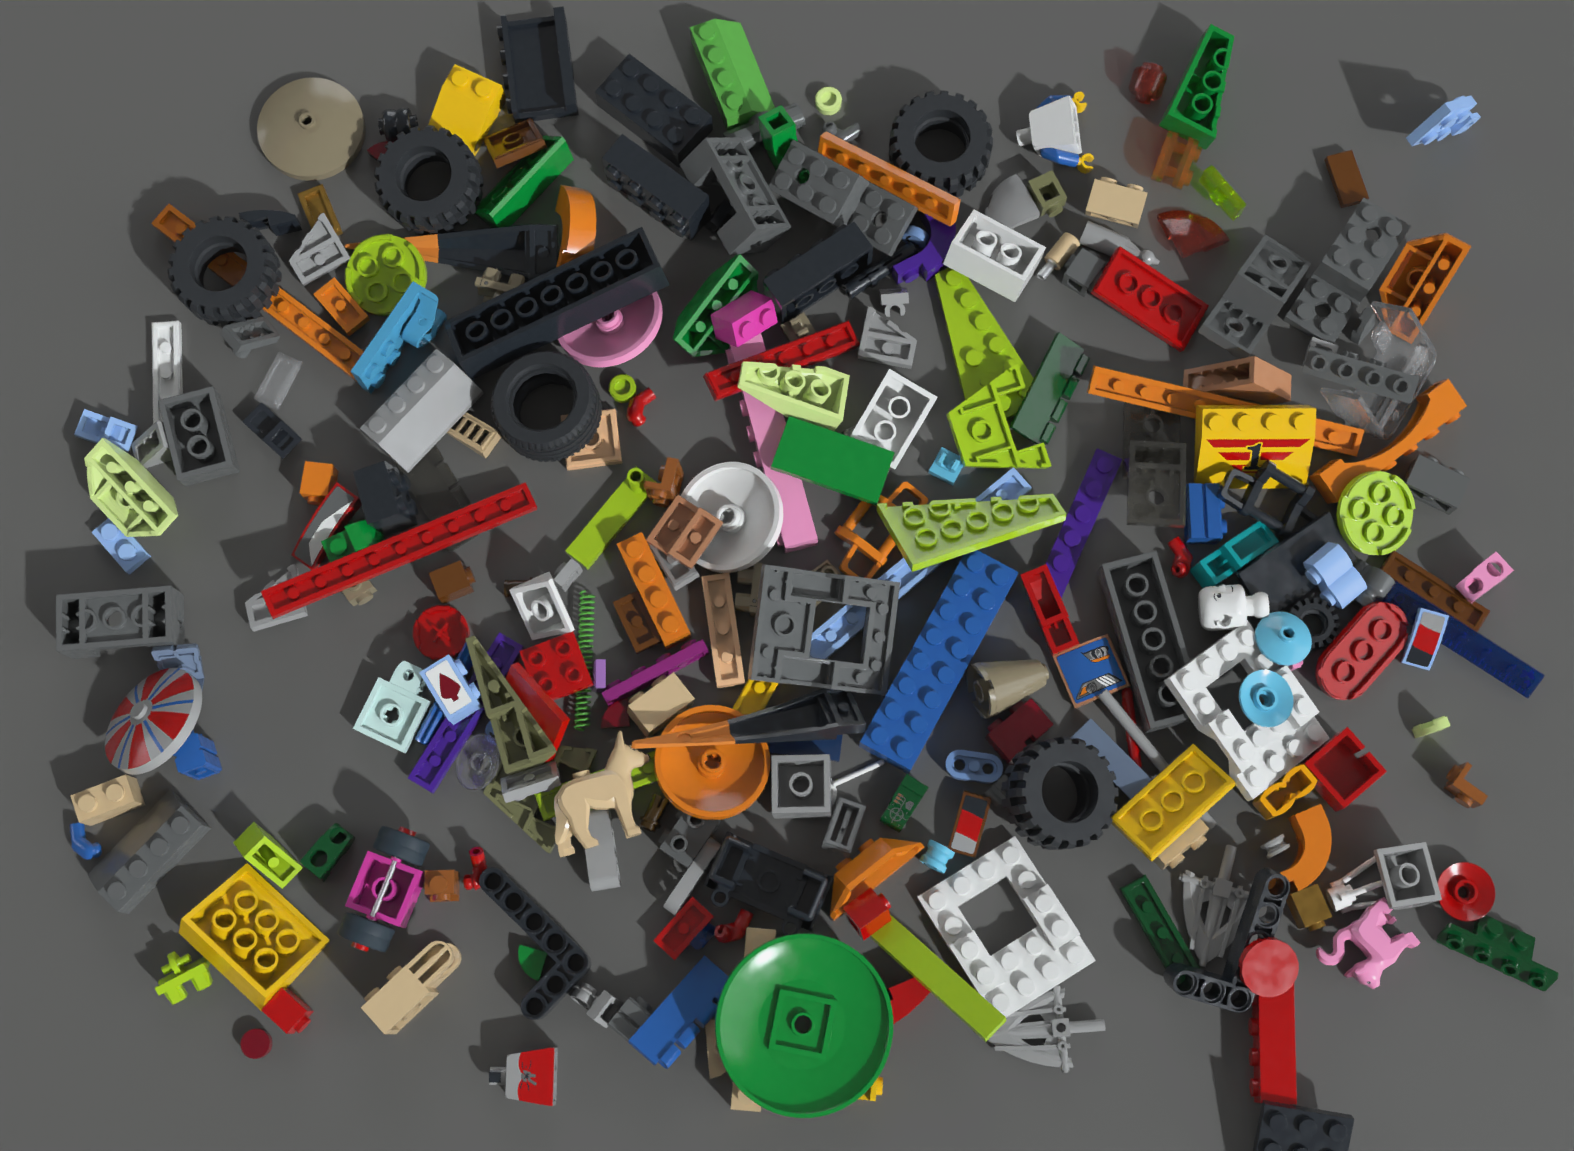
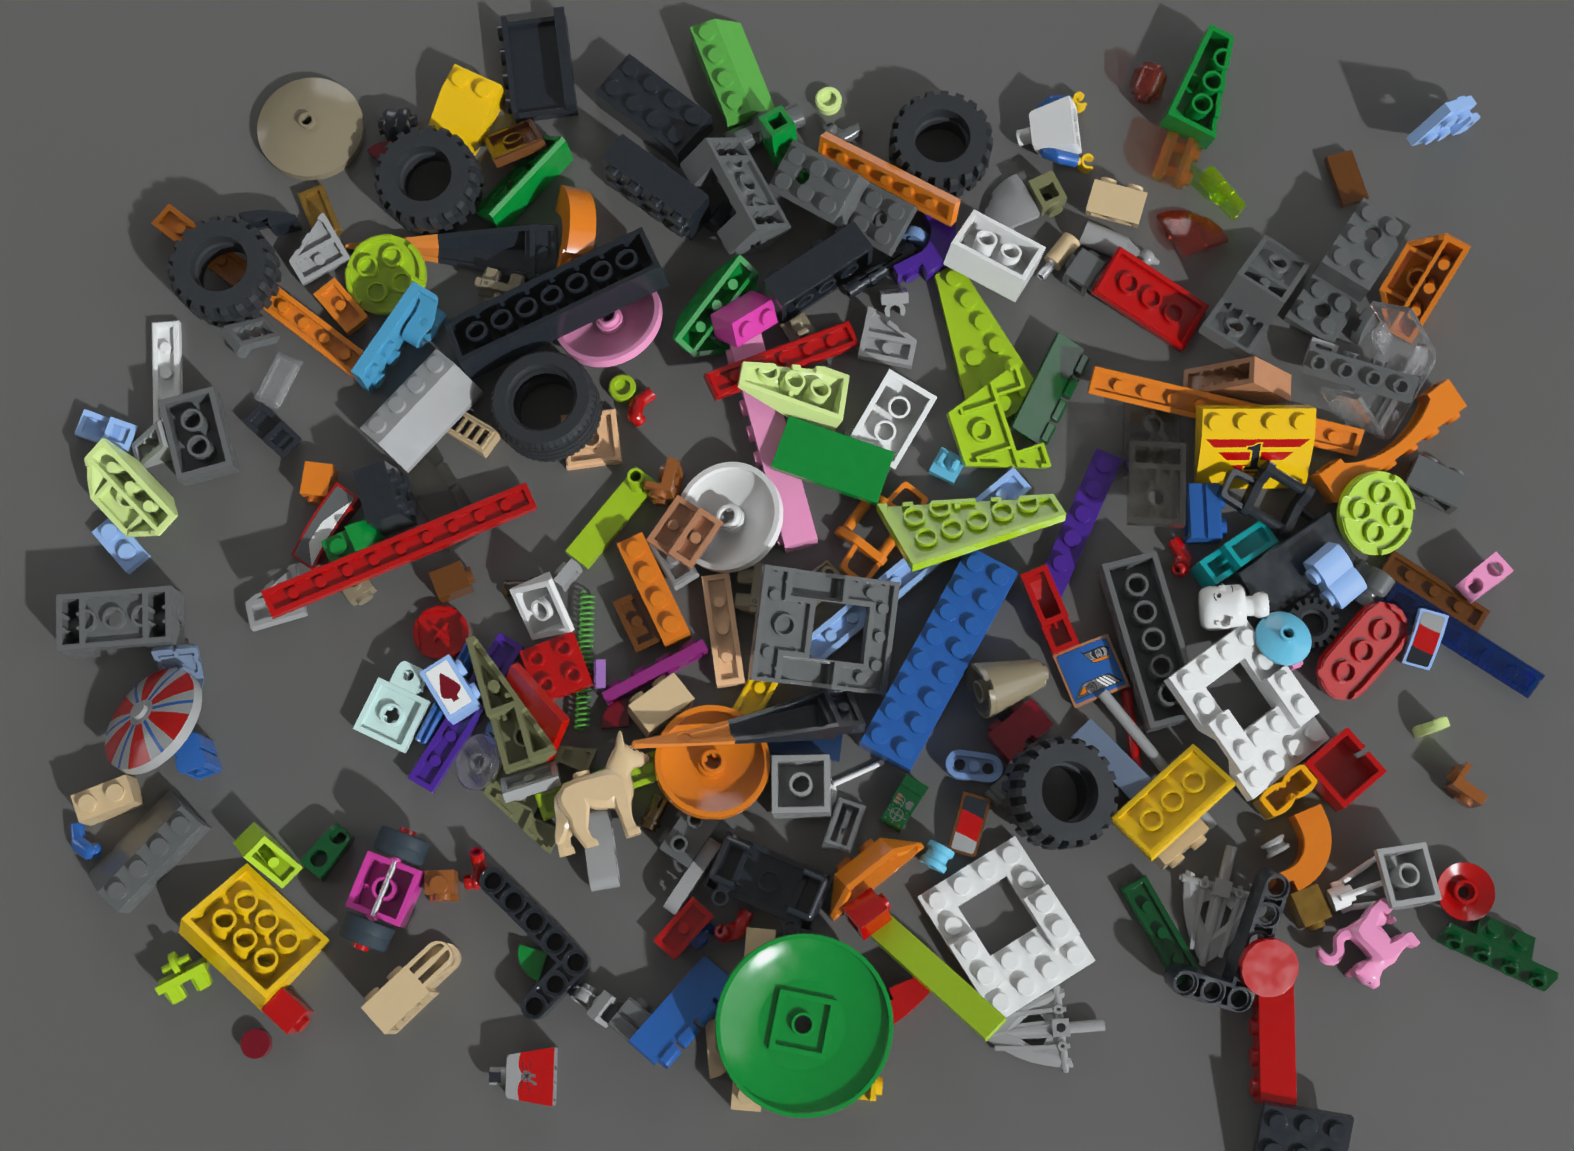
(1276, 696): medium azure dish -> none

